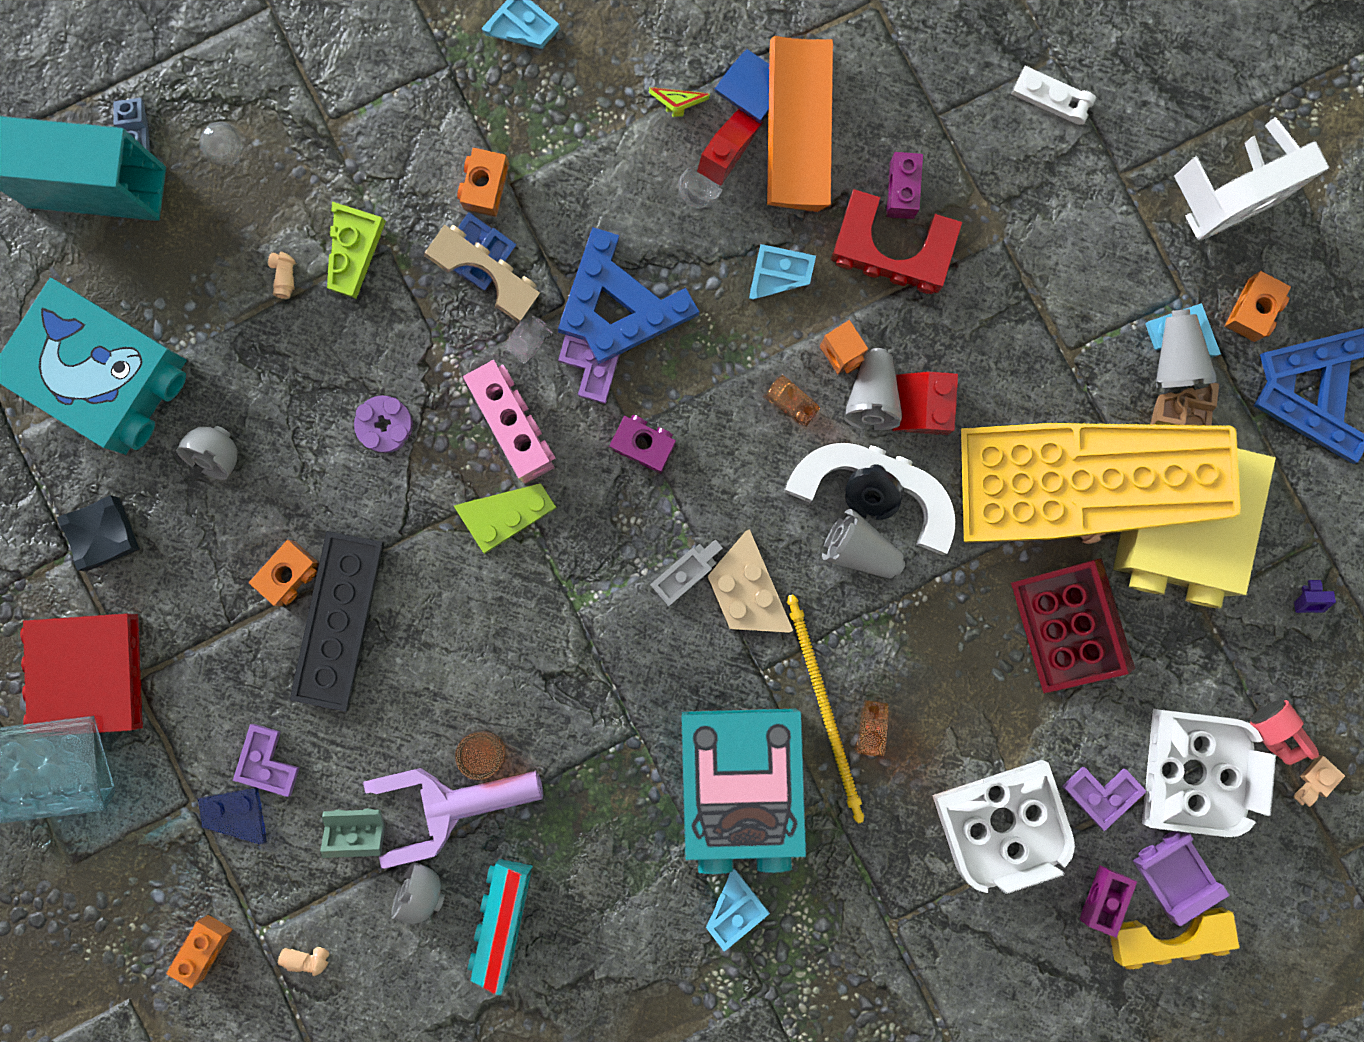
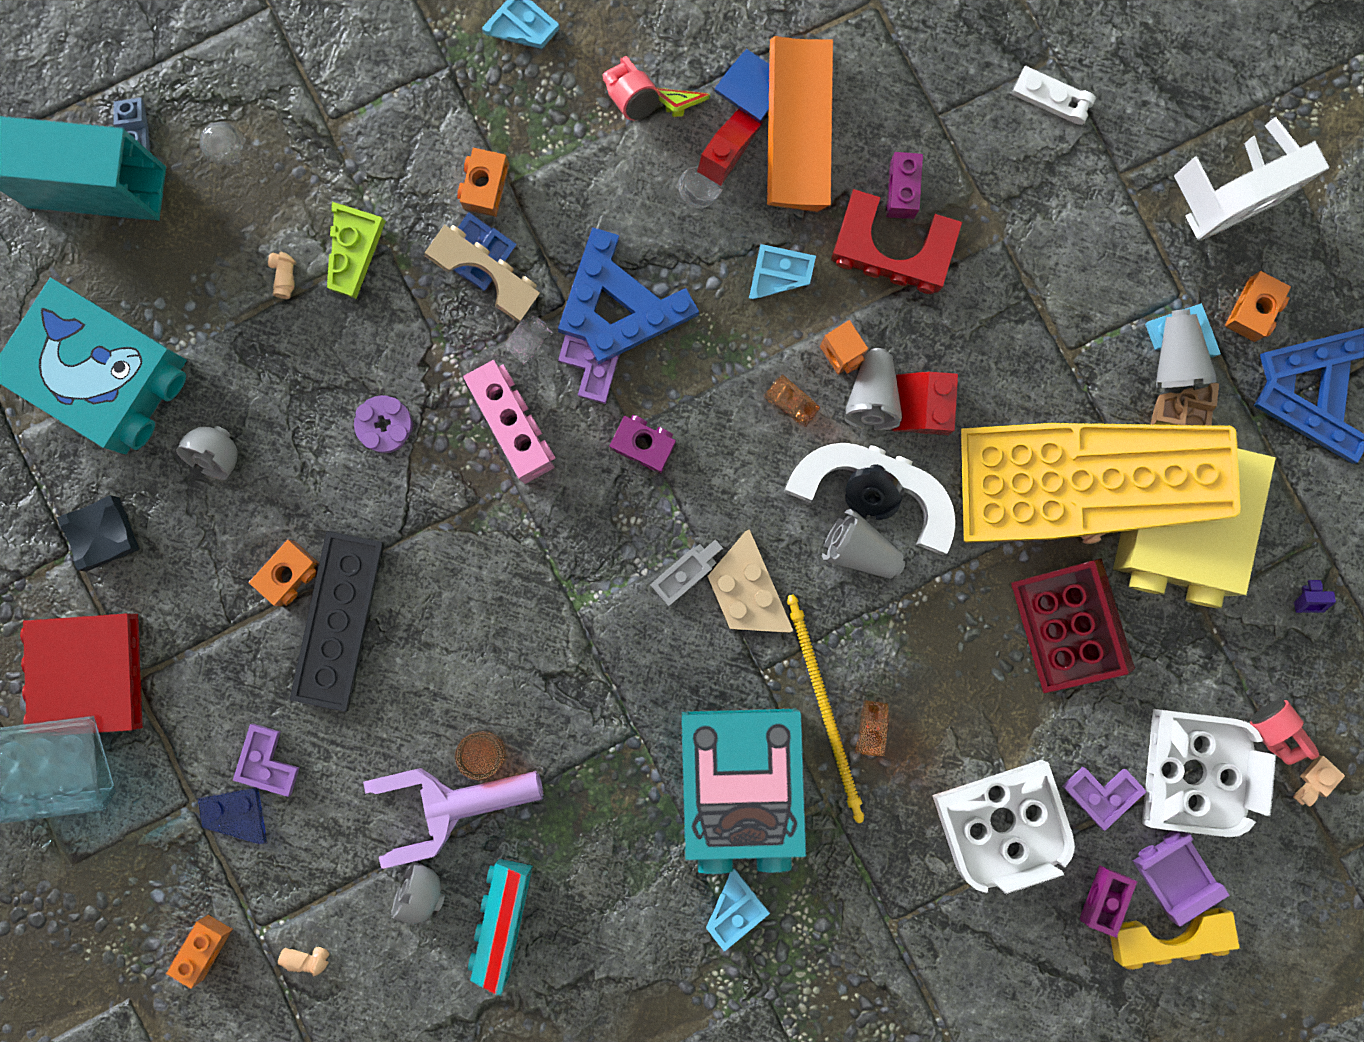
(352, 833): sand green bracket -> none
(504, 515): lime wing -> none
(631, 90): none -> coral piece

